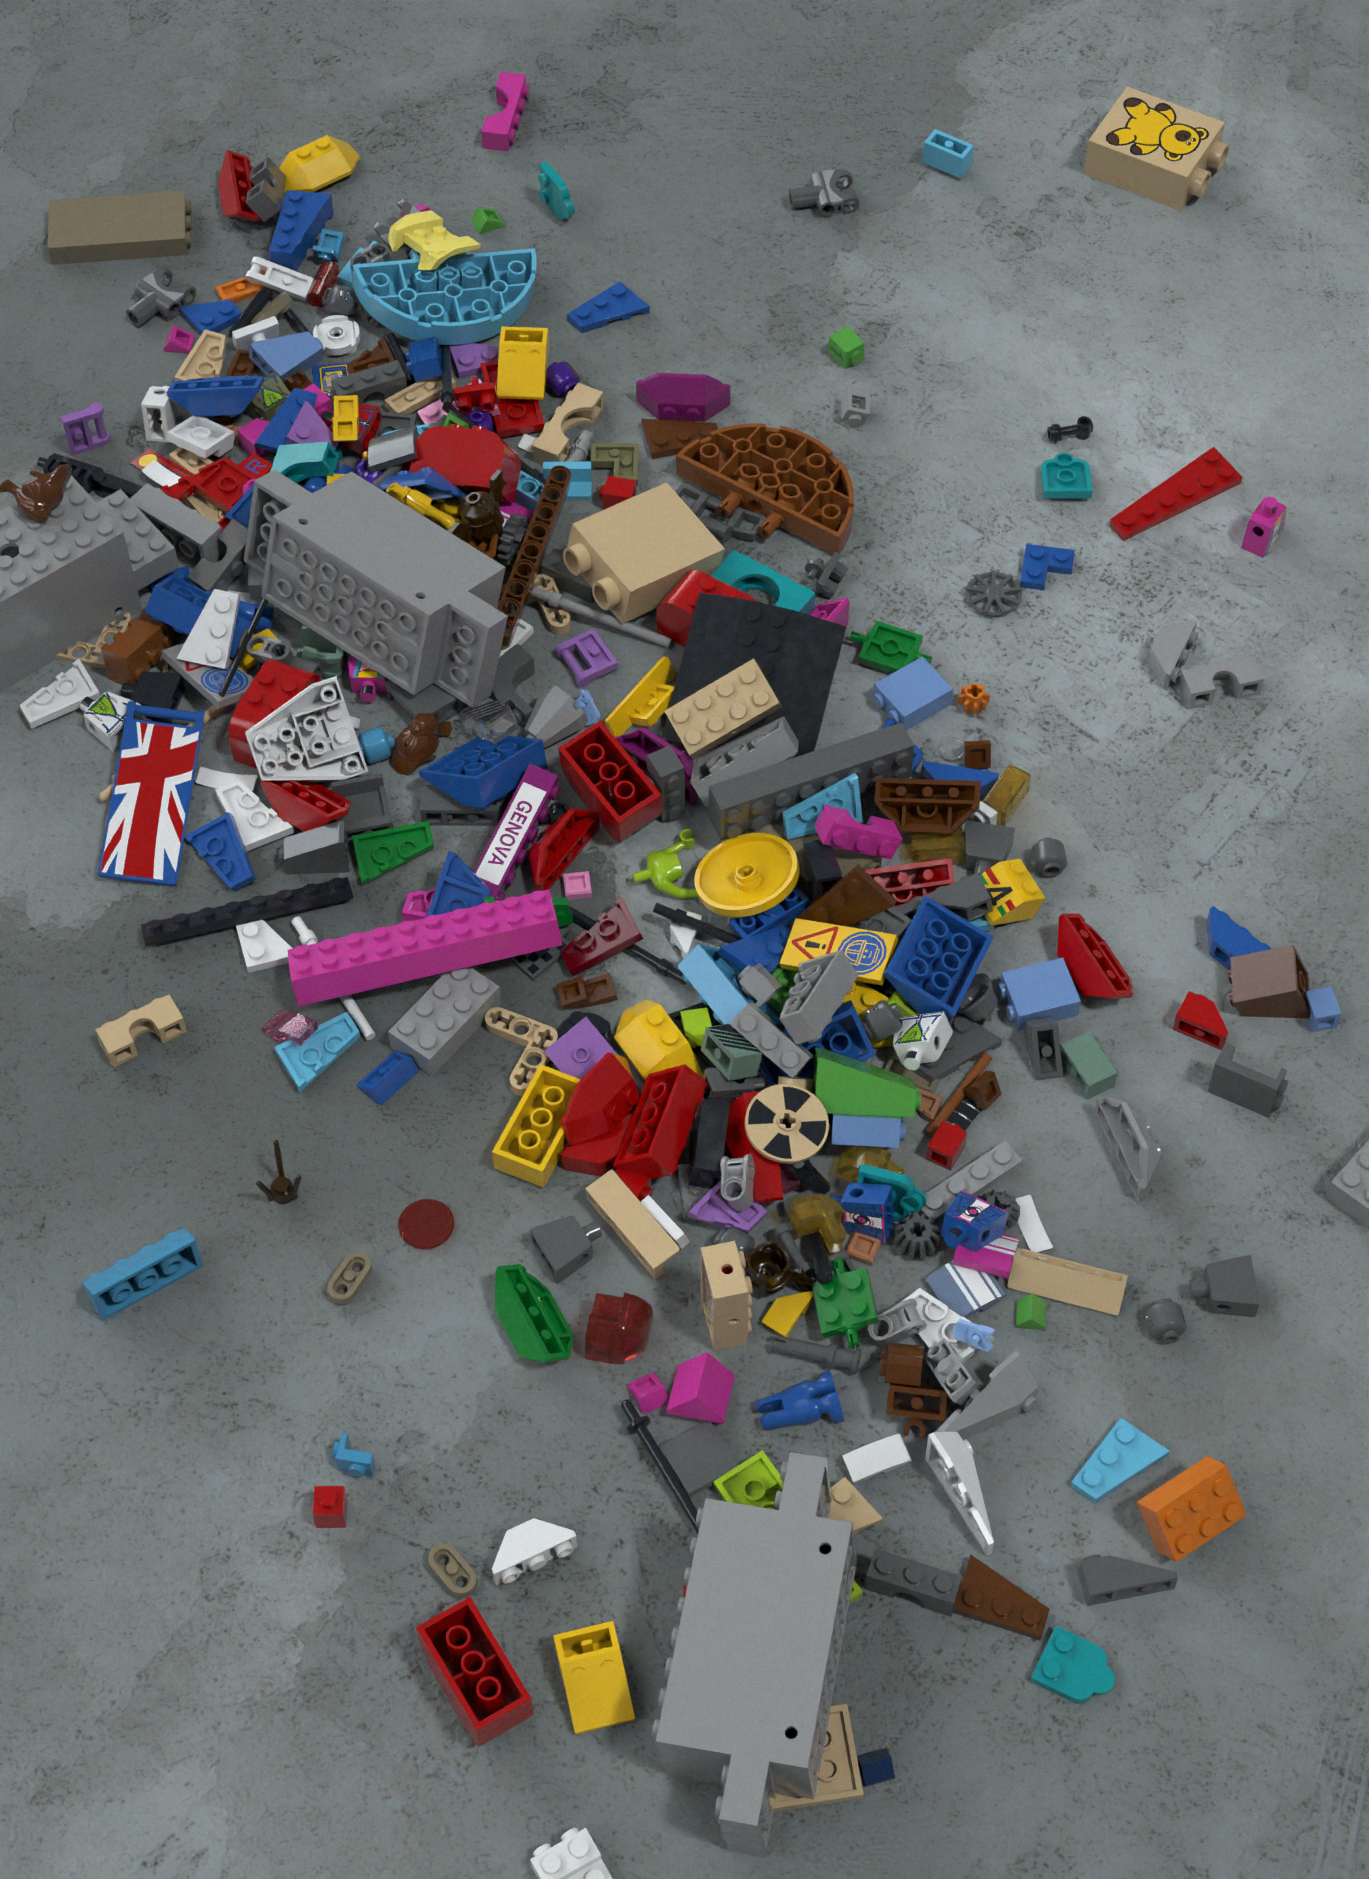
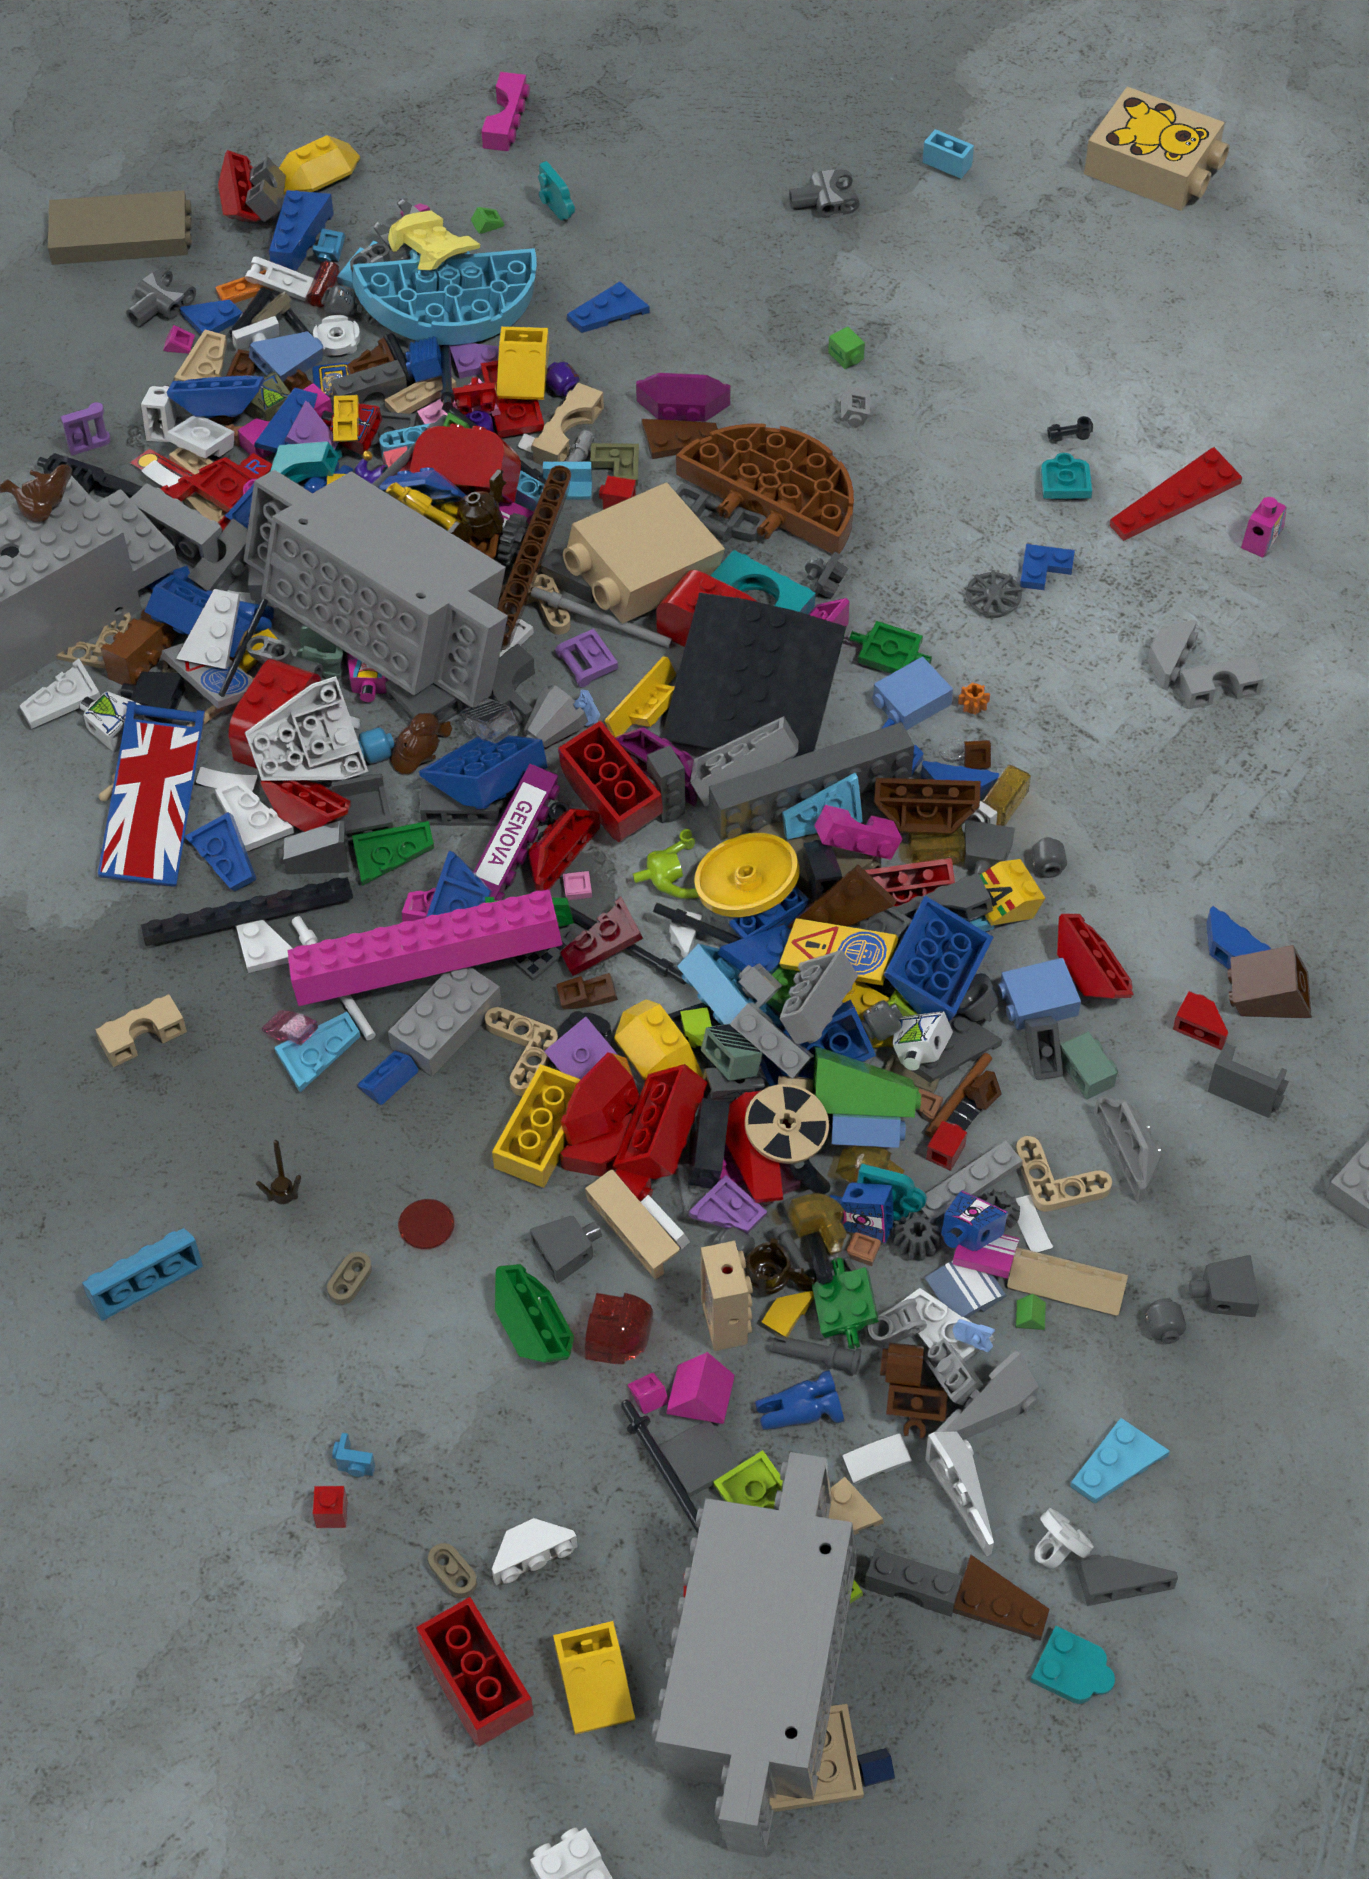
(392, 449): slope -> none
(723, 709): tan brick -> none
(738, 1176): light grey piece -> none
(1056, 1188): none -> tan beam
(1062, 1538): none -> white tile
(1191, 1508): orange piece -> none
(1324, 1009): medium blue panel -> none

